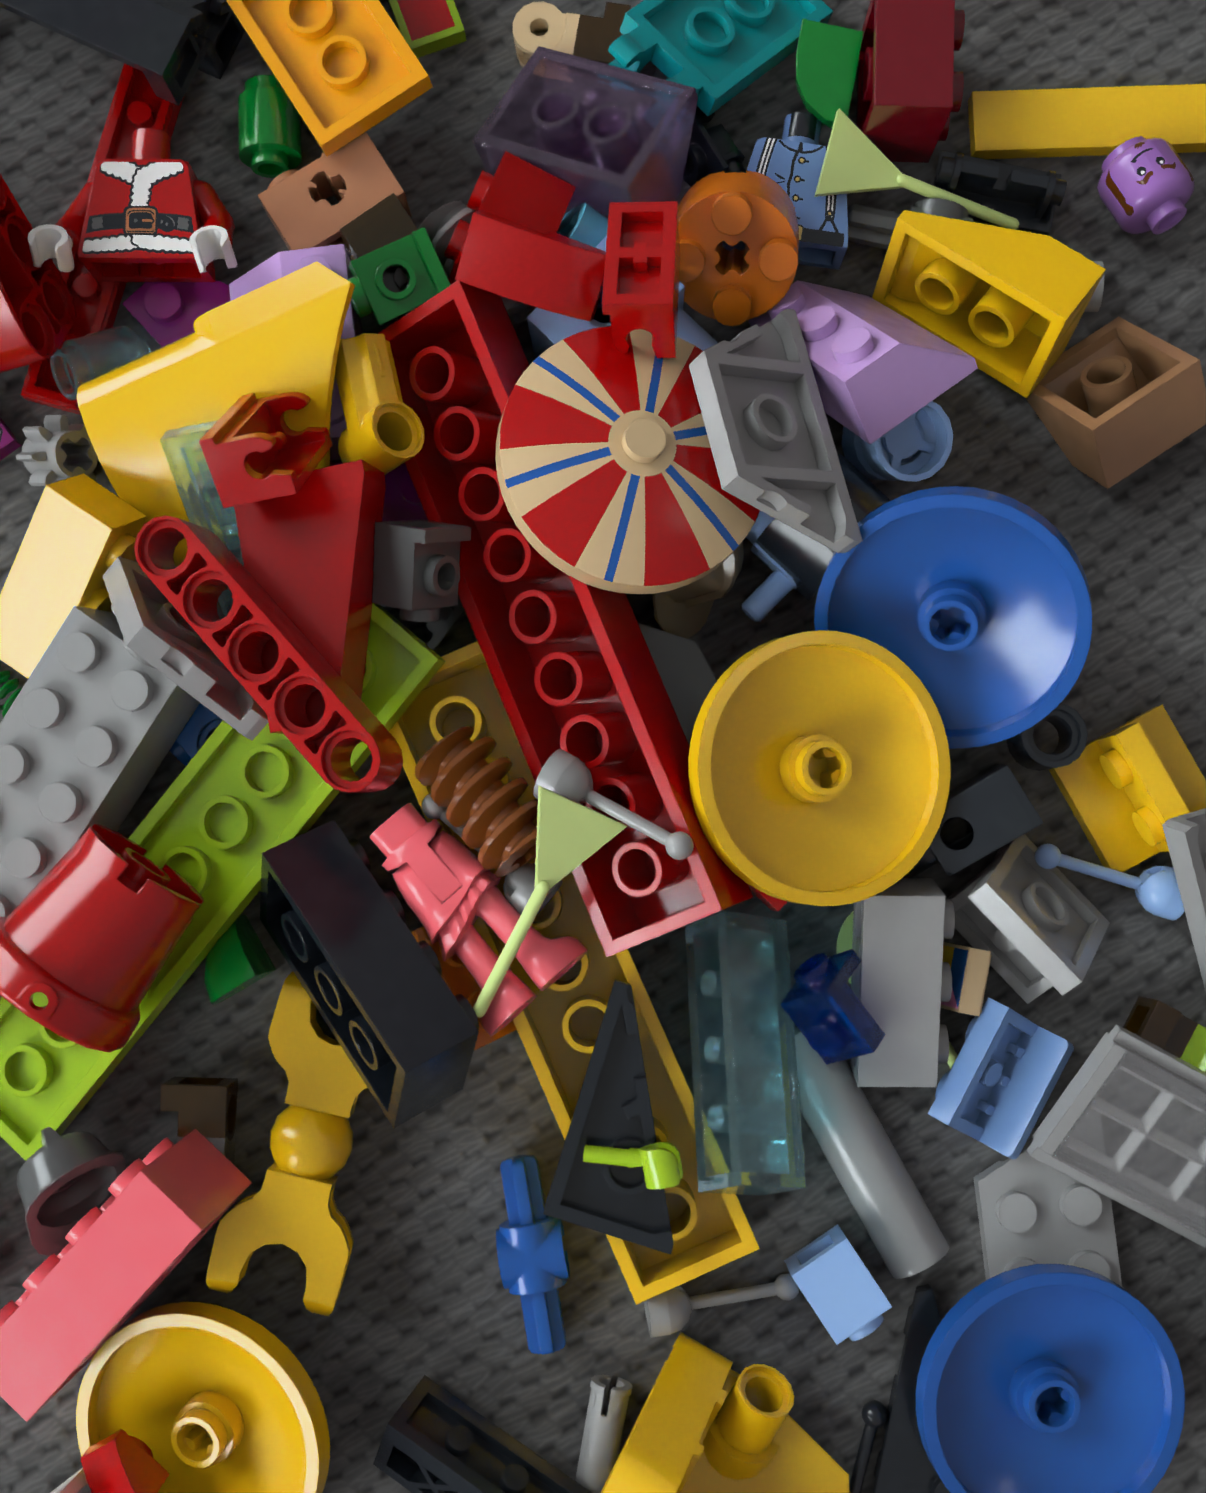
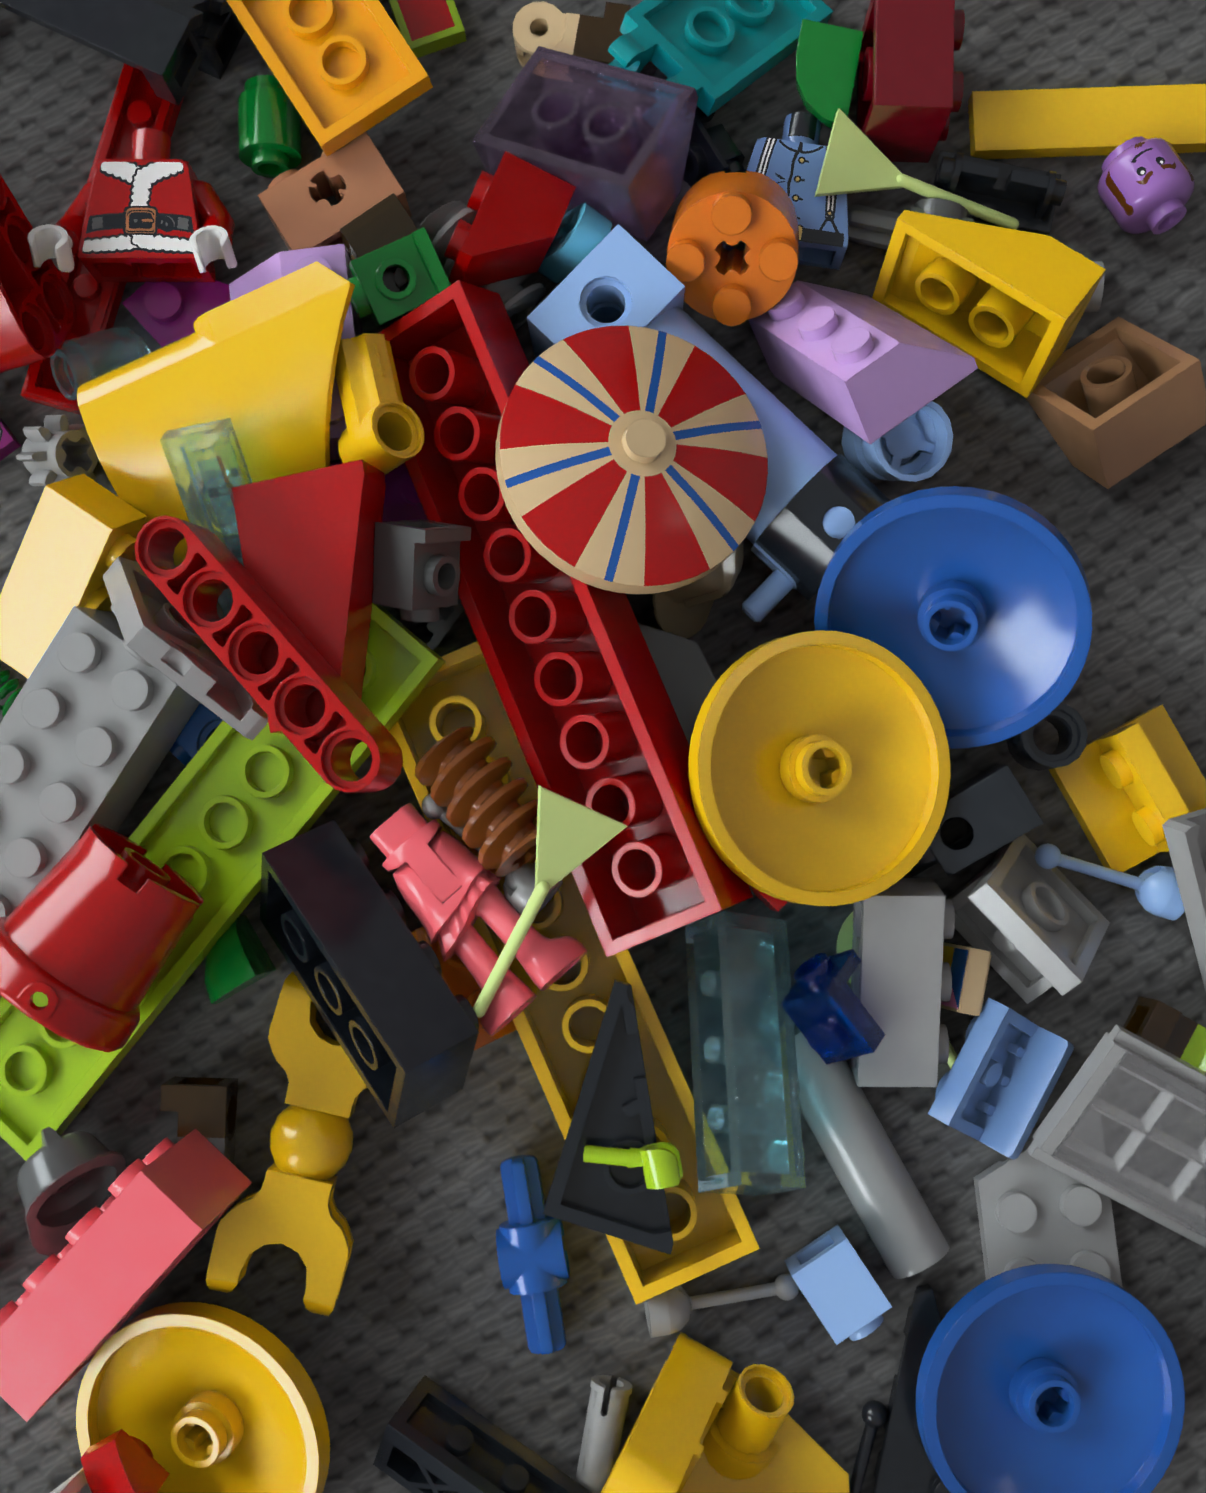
(257, 454): red hinge -> none
(532, 266): red slope -> none
(573, 780): light grey hinge -> none
(643, 273): red hinge -> none
(774, 431): light grey wing -> none

